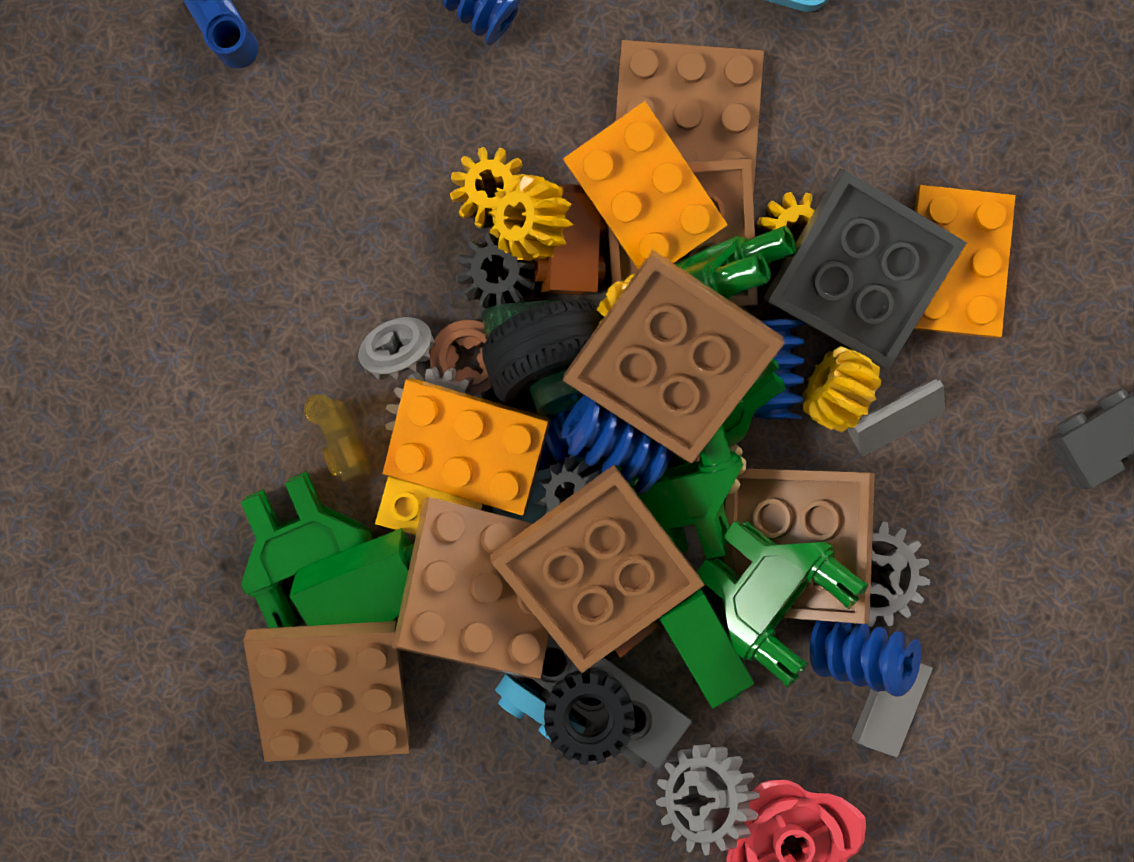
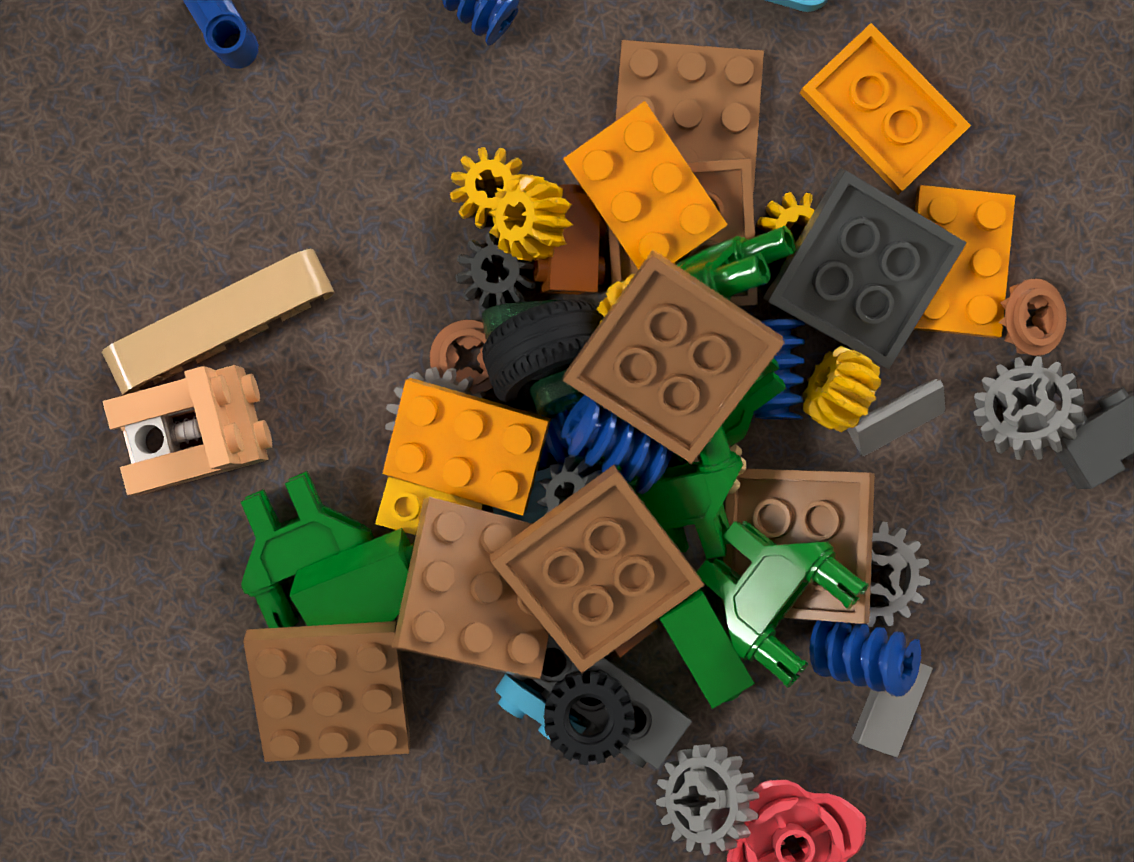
(216, 320): none -> tan beam
(224, 420): none -> light nougat brick
(344, 449): clear yellow plate -> none
(380, 345): light grey gear -> none
(884, 108): none -> light orange plate
(1033, 426): none -> light grey gear
(1048, 319): none -> nougat gear

